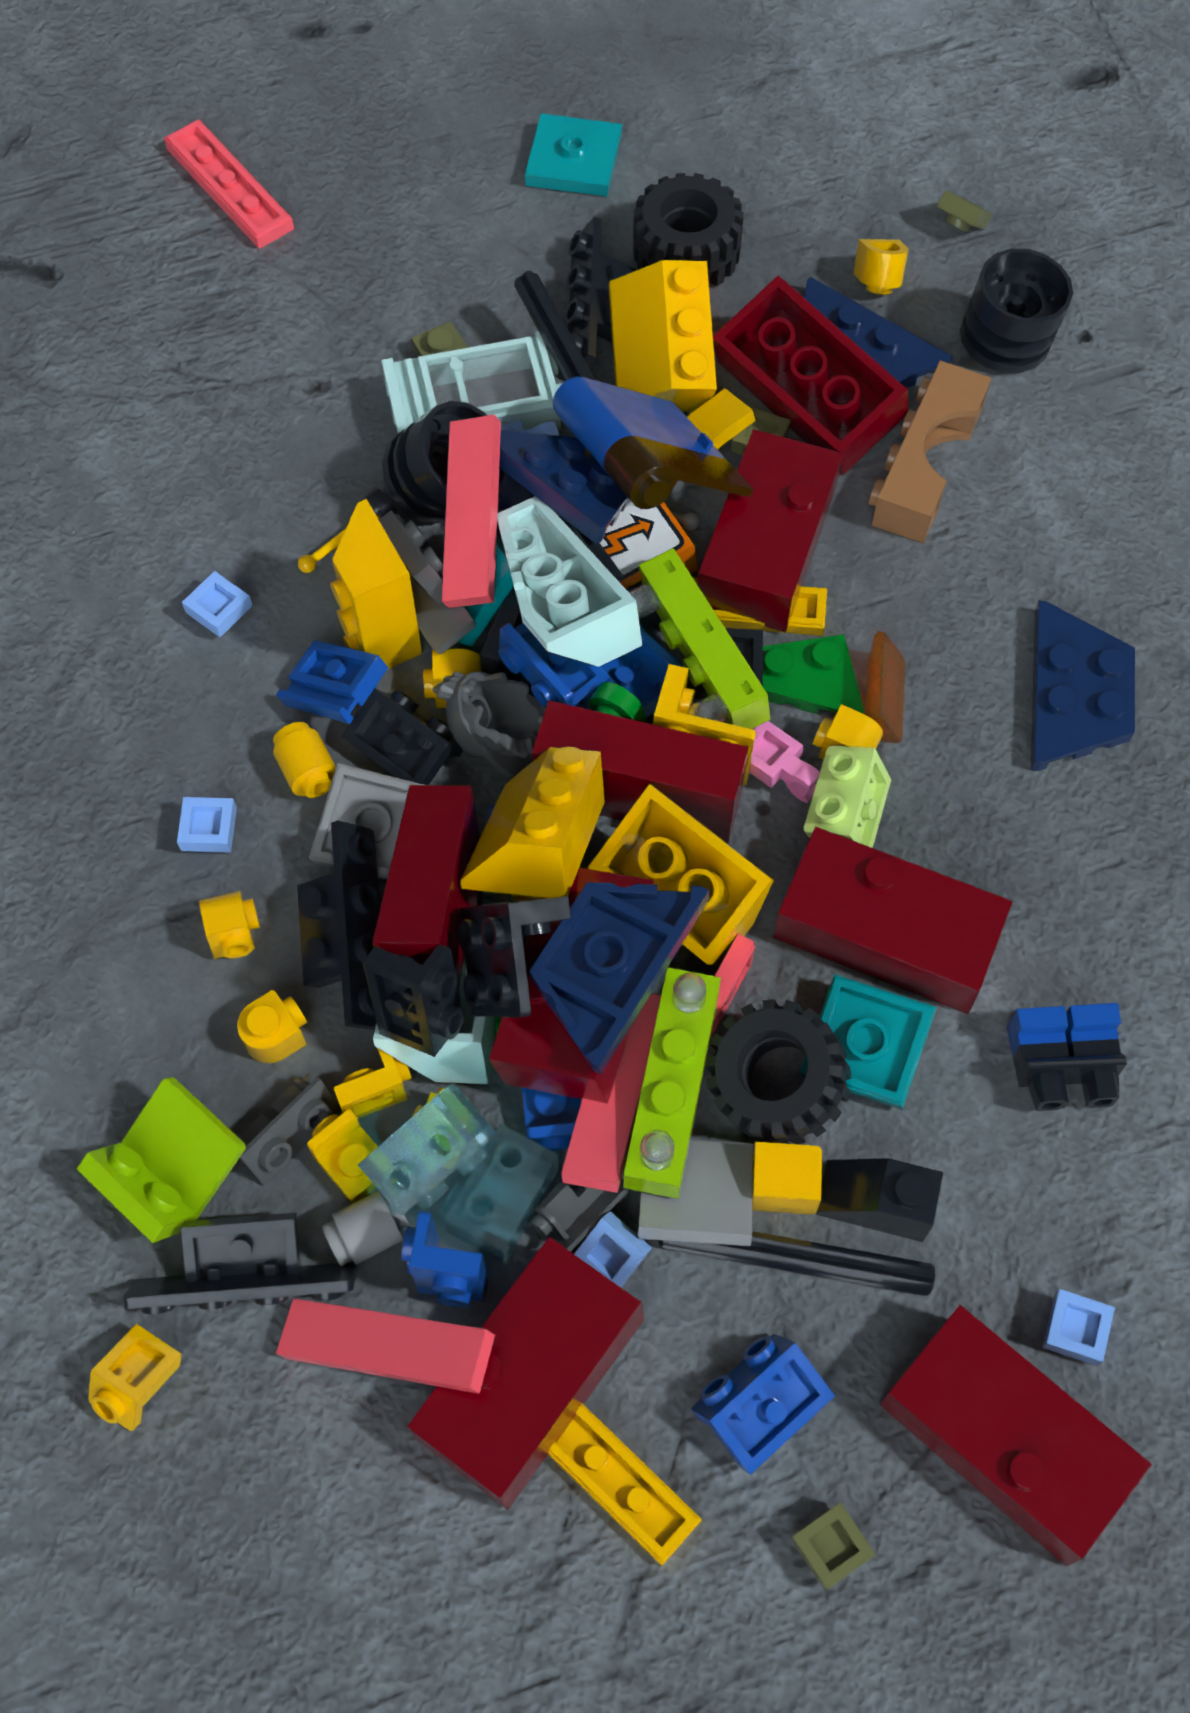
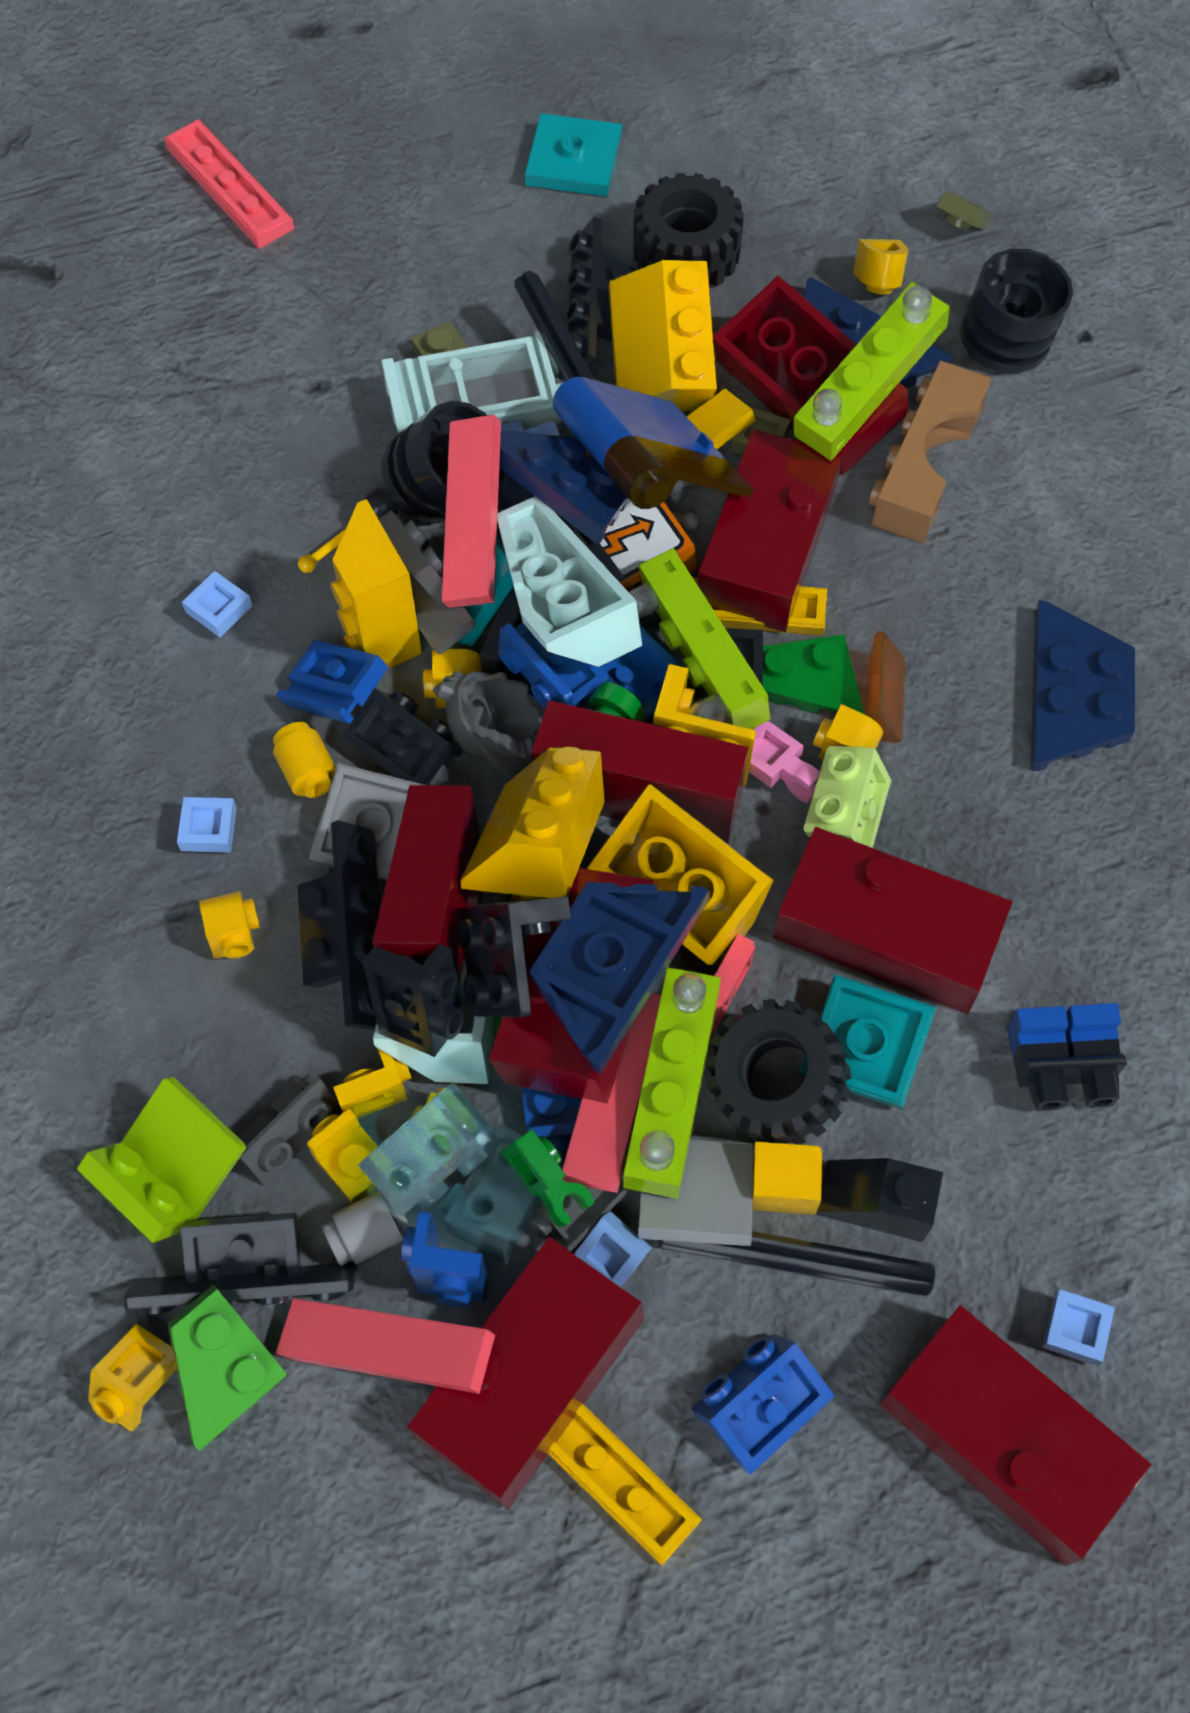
(218, 1365): none -> bright green wing
(271, 1028): yellow plate -> none
(538, 1168): none -> green plate
(832, 1546): olive plate -> none
(871, 371): none -> lime piece

